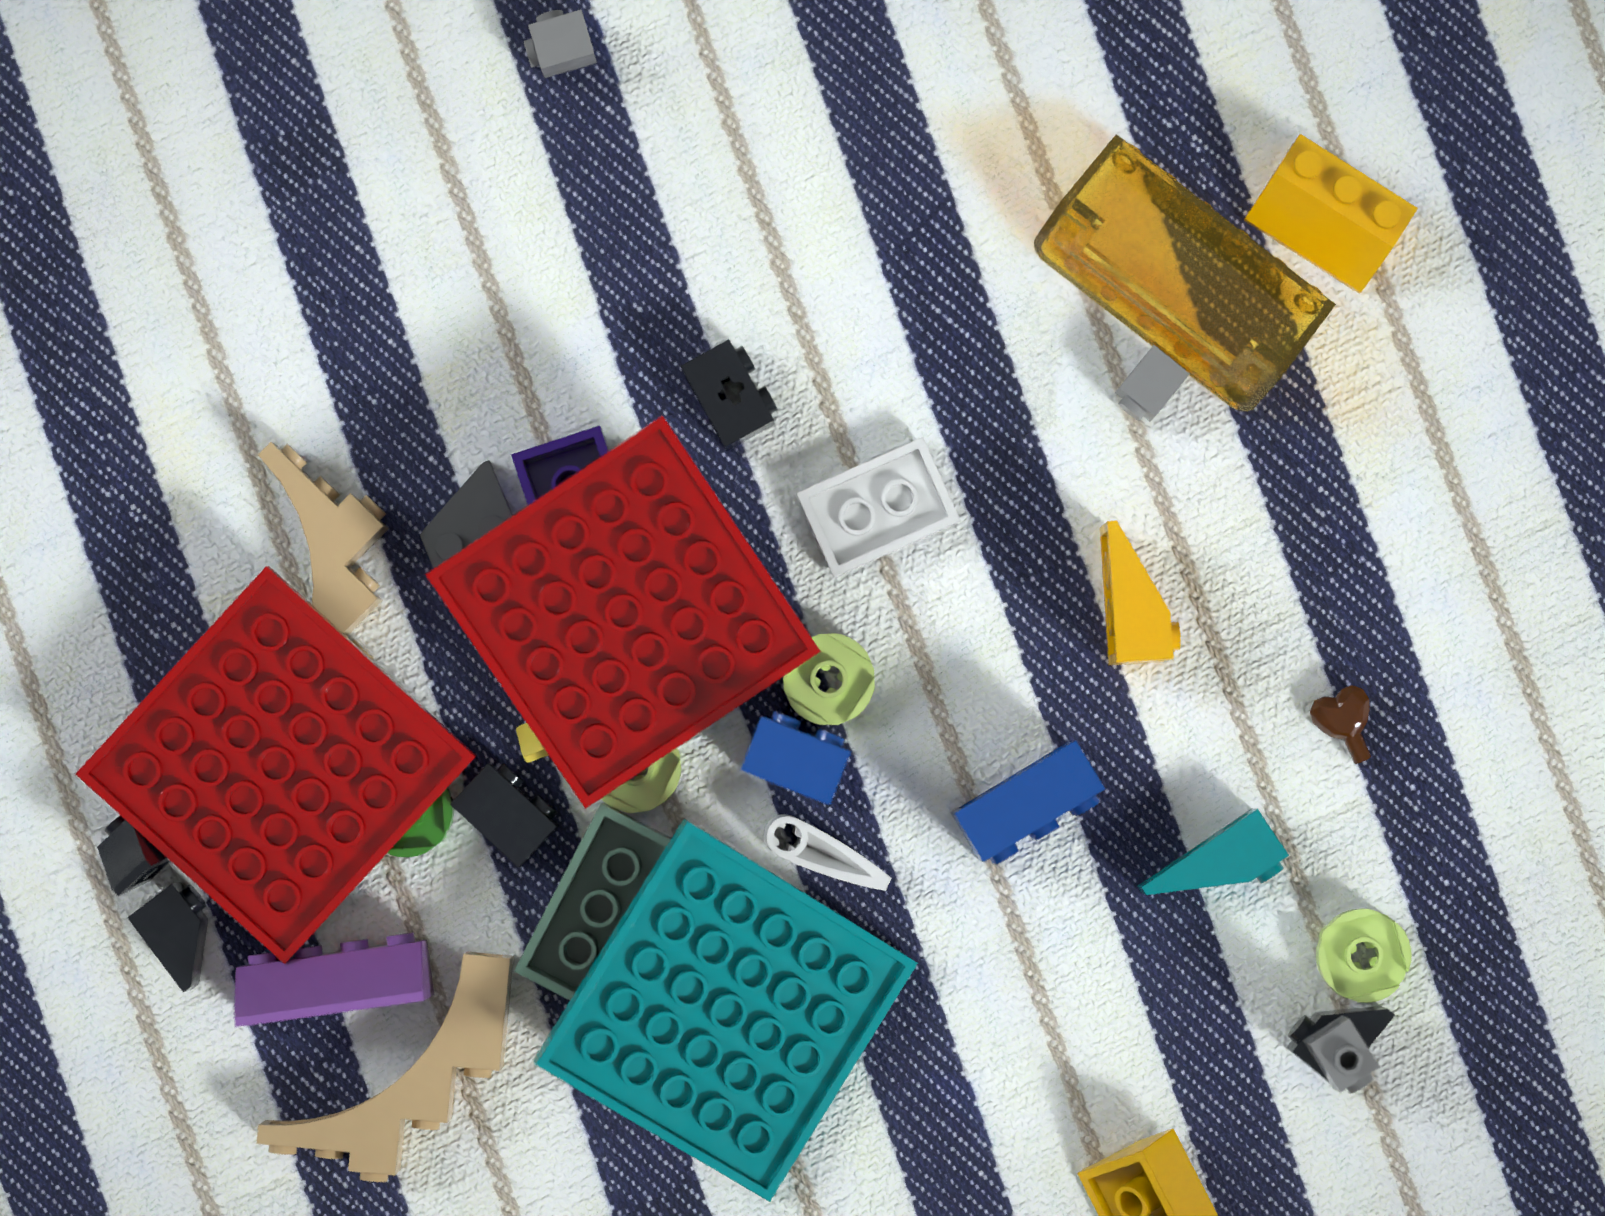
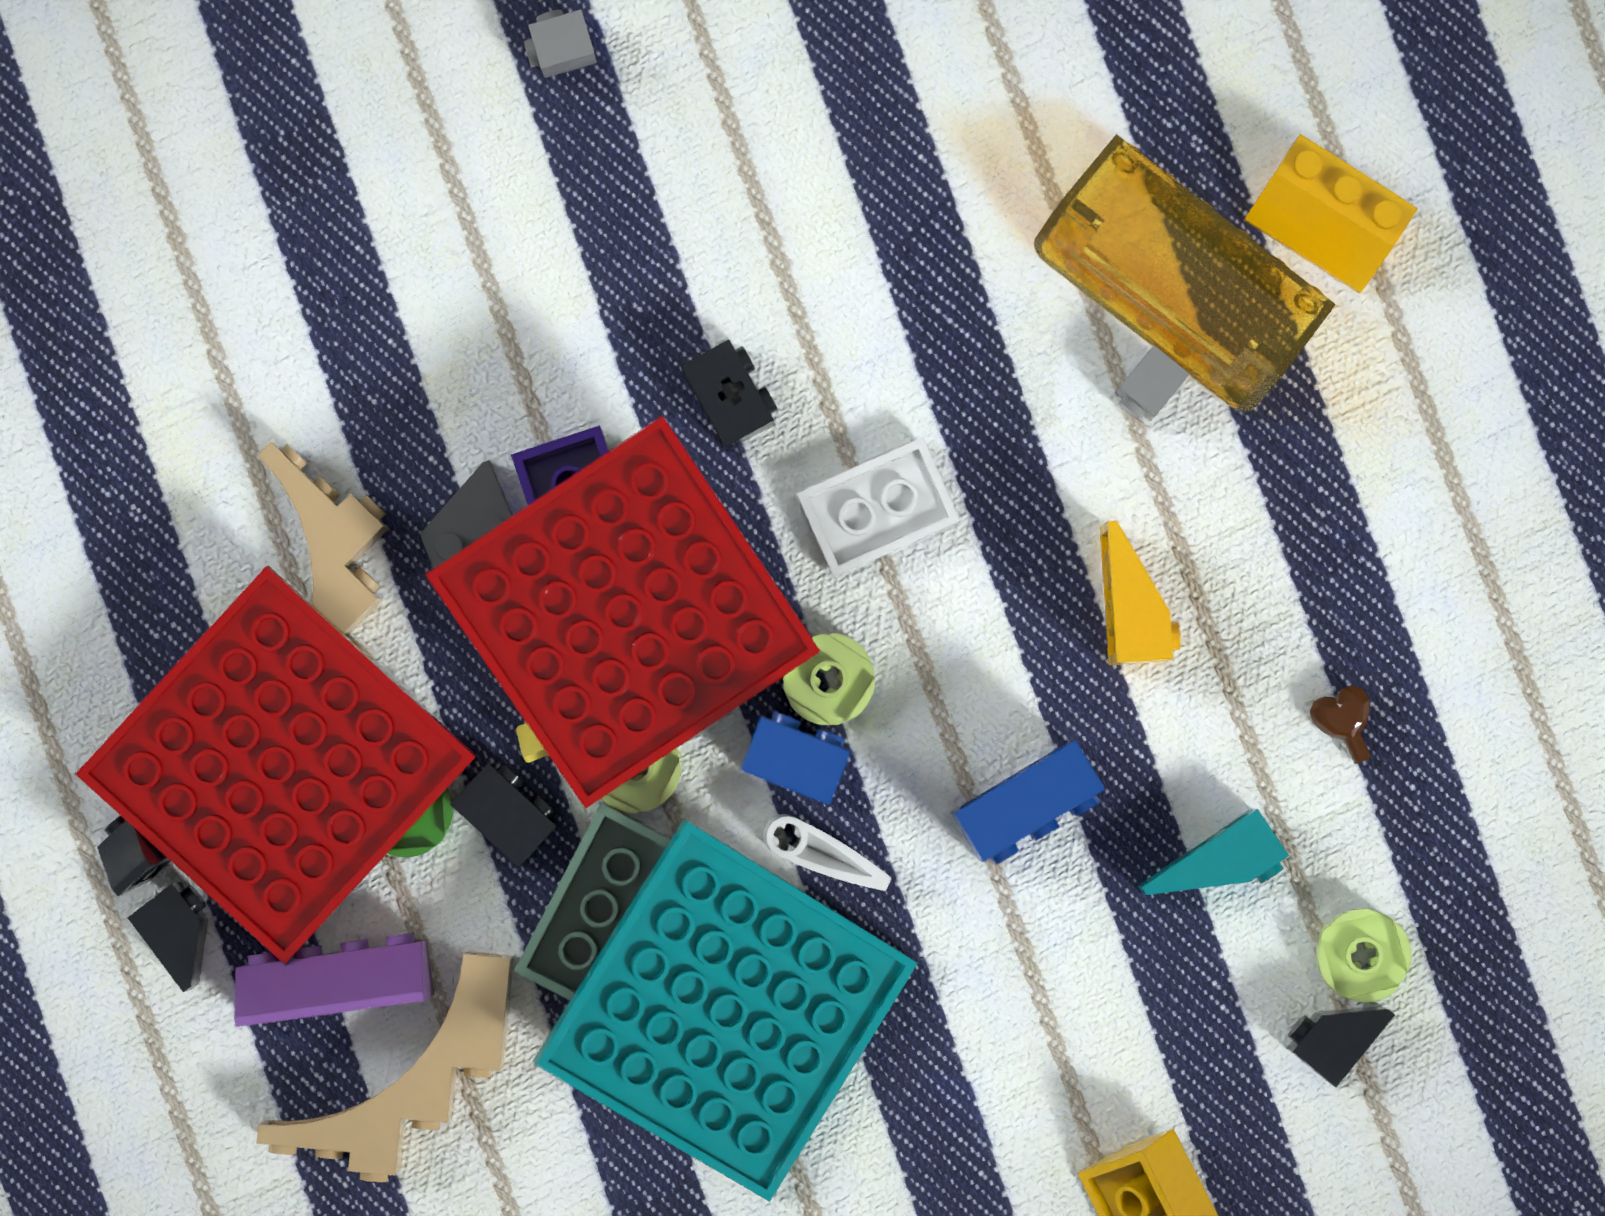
(1342, 1055): light grey brick -> none

